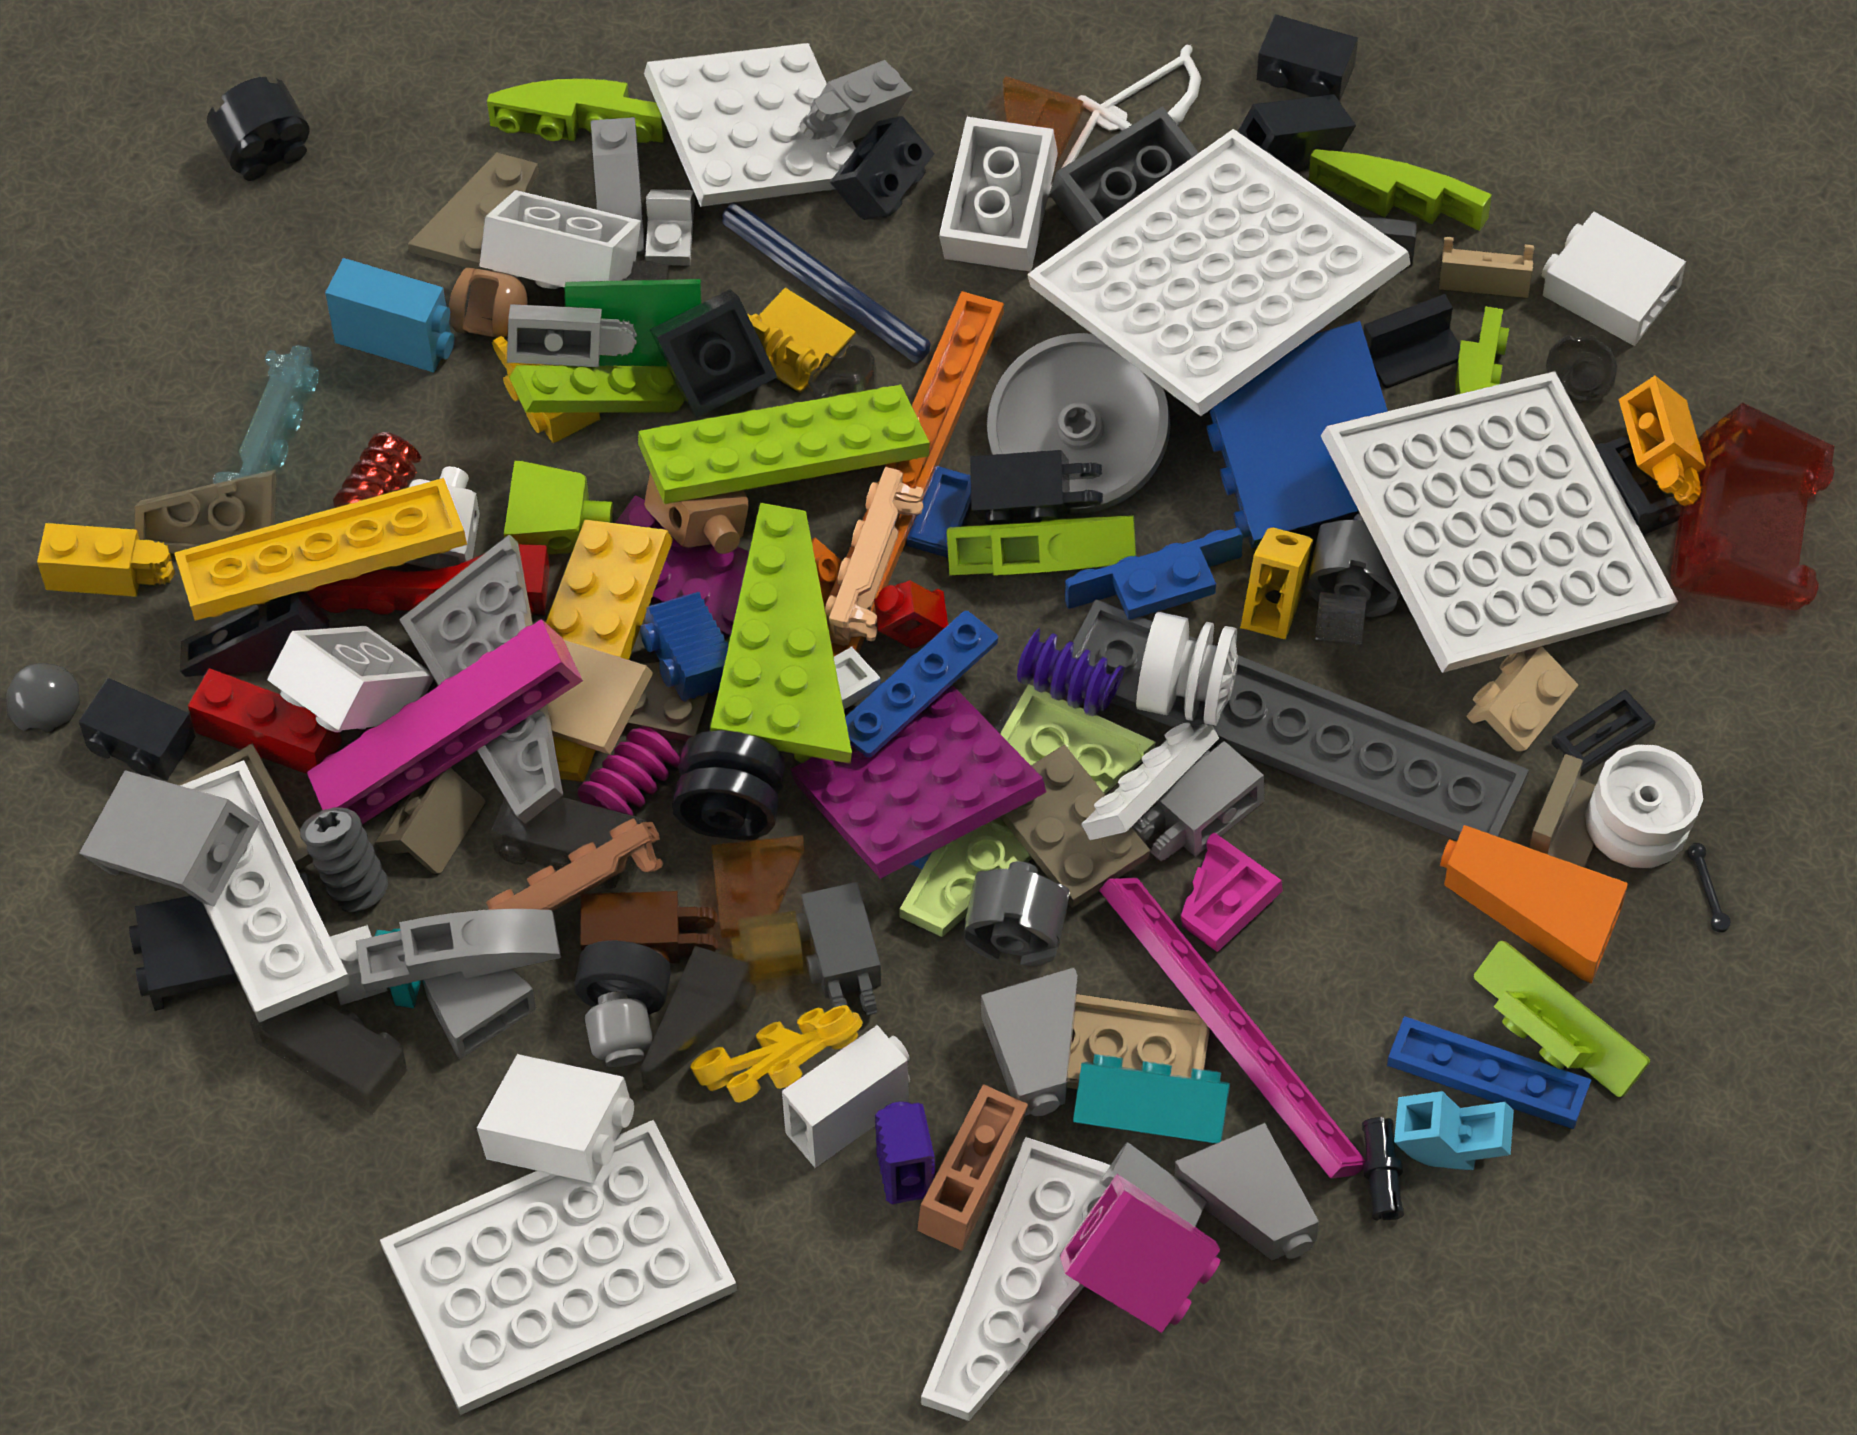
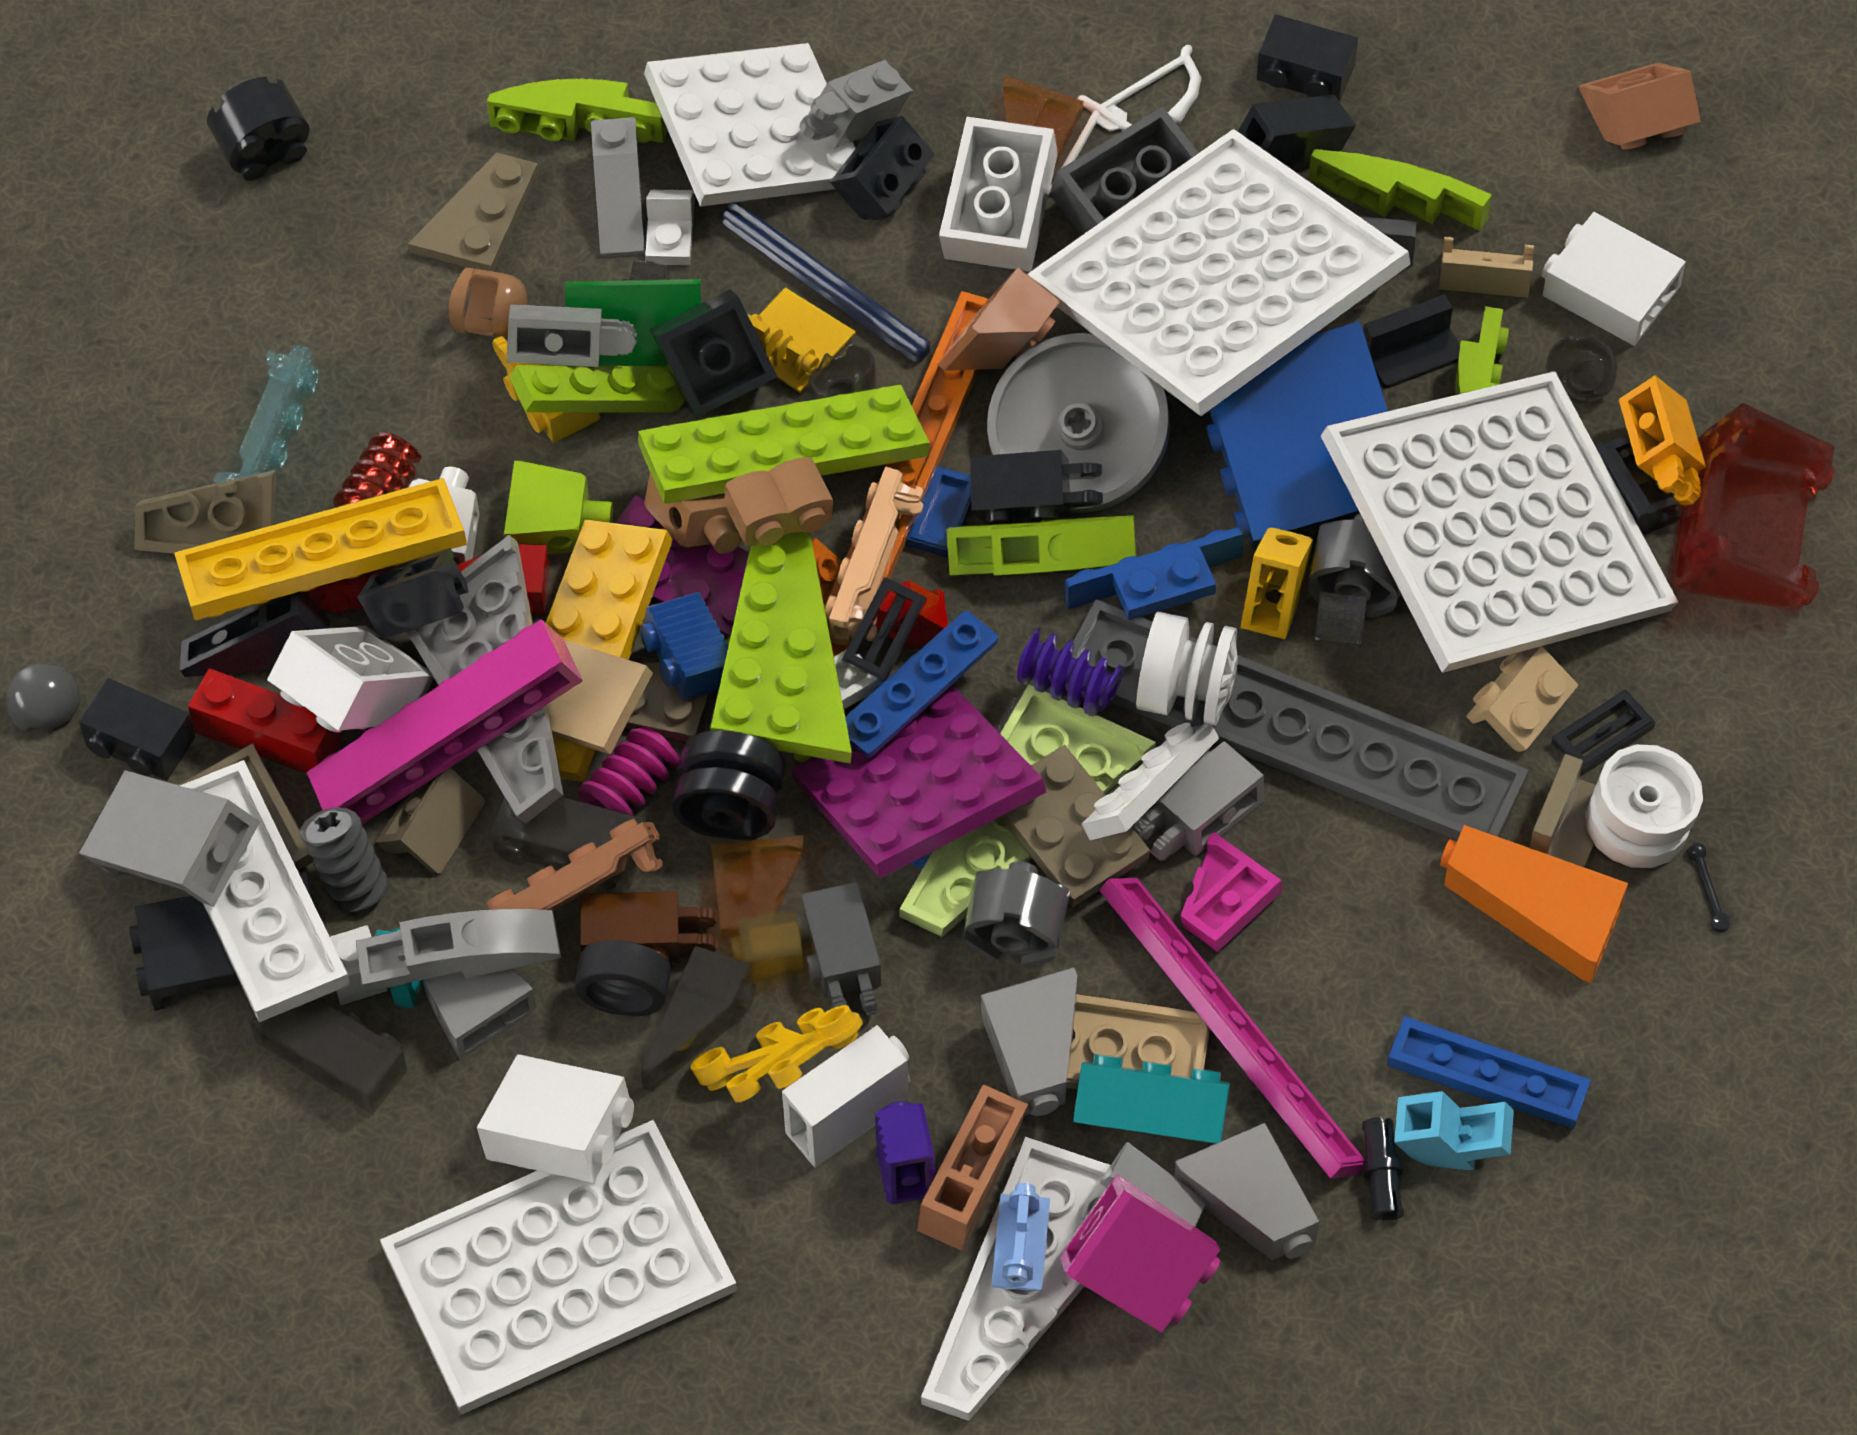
(101, 560): yellow hinge -> none
(389, 315): dark azure brick -> none
(414, 594): none -> black hinge
(557, 241): white brick -> none
(618, 1029): light grey head -> none
(778, 502): none -> medium nougat brick
(867, 665): none -> black tile
(1003, 326): none -> nougat slope
(1021, 1239): none -> light blue hinge
(1558, 1021): lime bracket -> none
(1642, 104): none -> nougat slope

